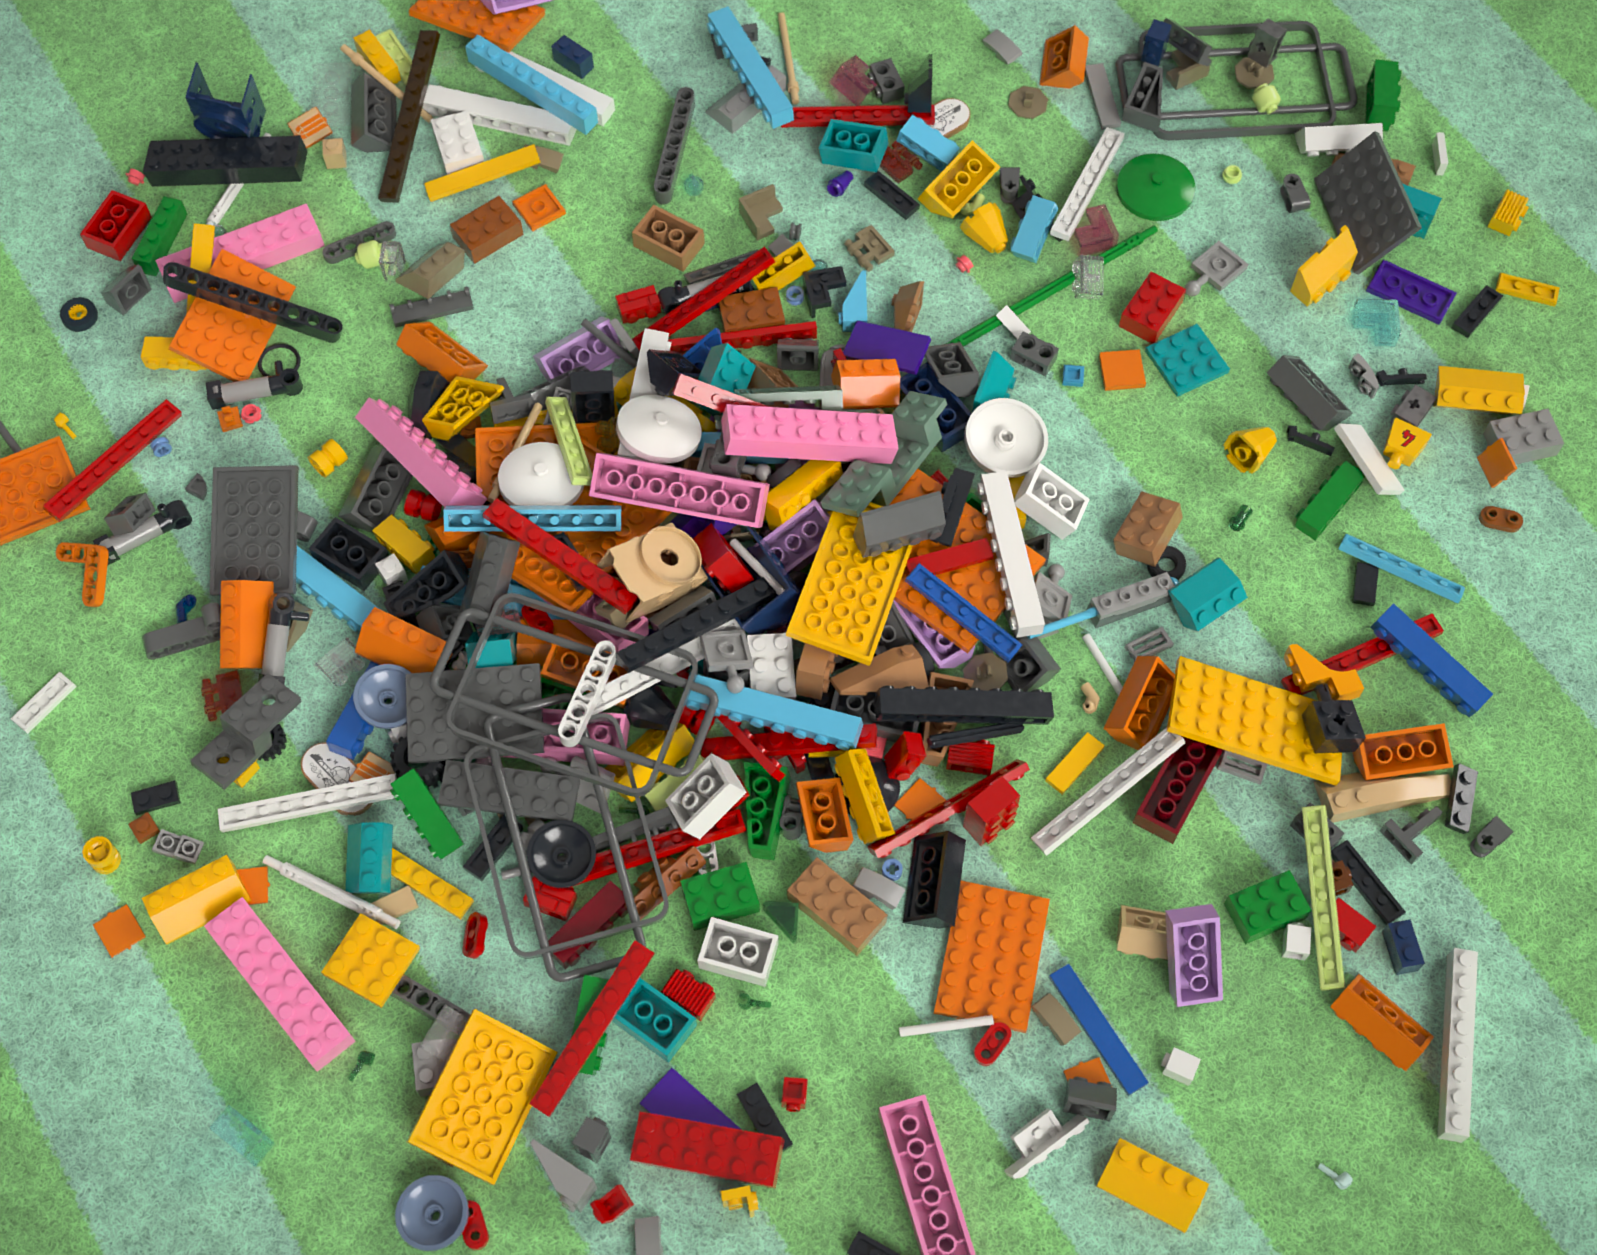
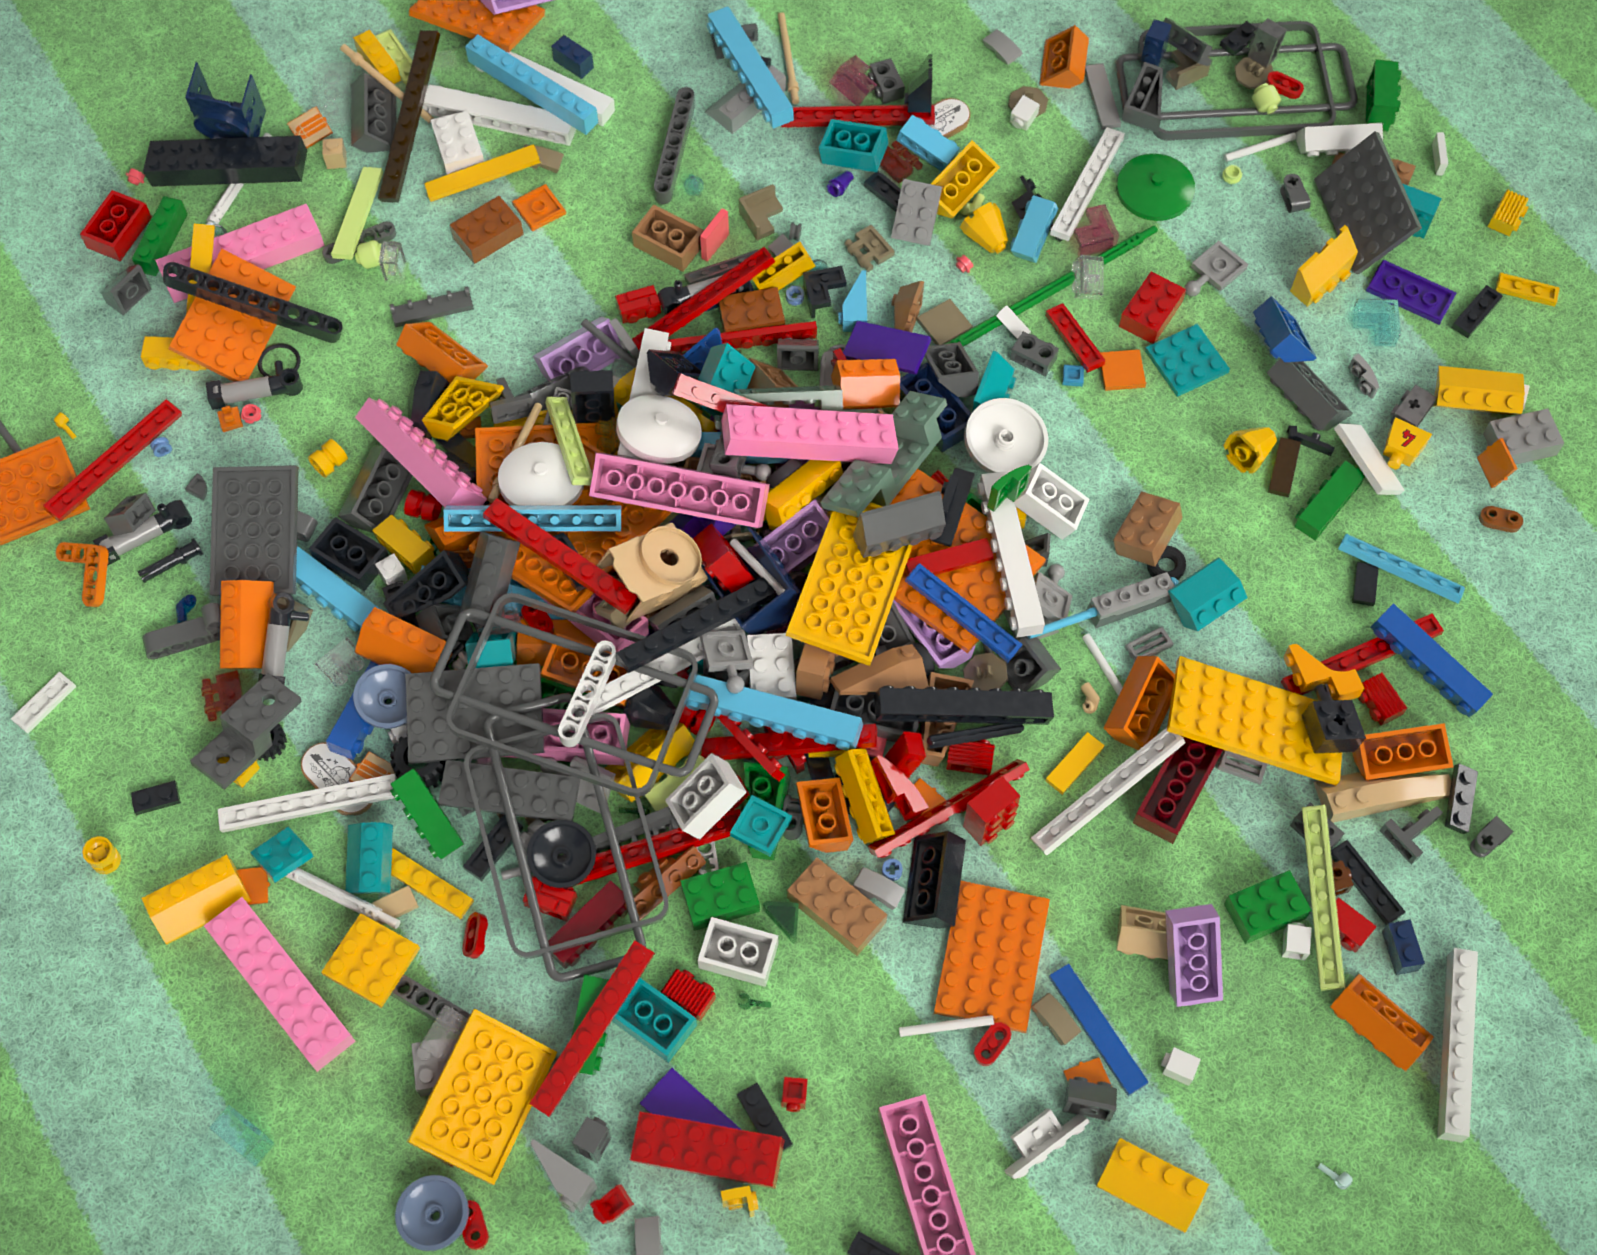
(69, 314): black bush -> none
(119, 930): orange piece -> none
(144, 828): dark orange plate -> none
(178, 847): light grey slope -> none
(180, 555): none -> black pin
(281, 854): none -> teal plate
(357, 213): none -> yellowish green tile
(363, 1058): clear green hand -> none
(433, 269): dark tan slope -> none
(714, 234): none -> coral tile
(761, 825): none -> teal plate
(898, 788): none -> slope
(916, 212): none -> light grey plate
(944, 322): none -> dark tan tile
(1009, 183): dark grey piece -> none
(1009, 486): none -> green slope
(1024, 113): none -> white brick
(1075, 337): none -> red plate
(1238, 38): none -> black plate
(1238, 521): clear green pin -> none
(1259, 147): none -> white bar
(1282, 332): none -> blue slope
(1284, 467): none -> dark brown tile
(1285, 84): none -> red plate
(1382, 699): none -> red brick
(1400, 378): black piece -> none

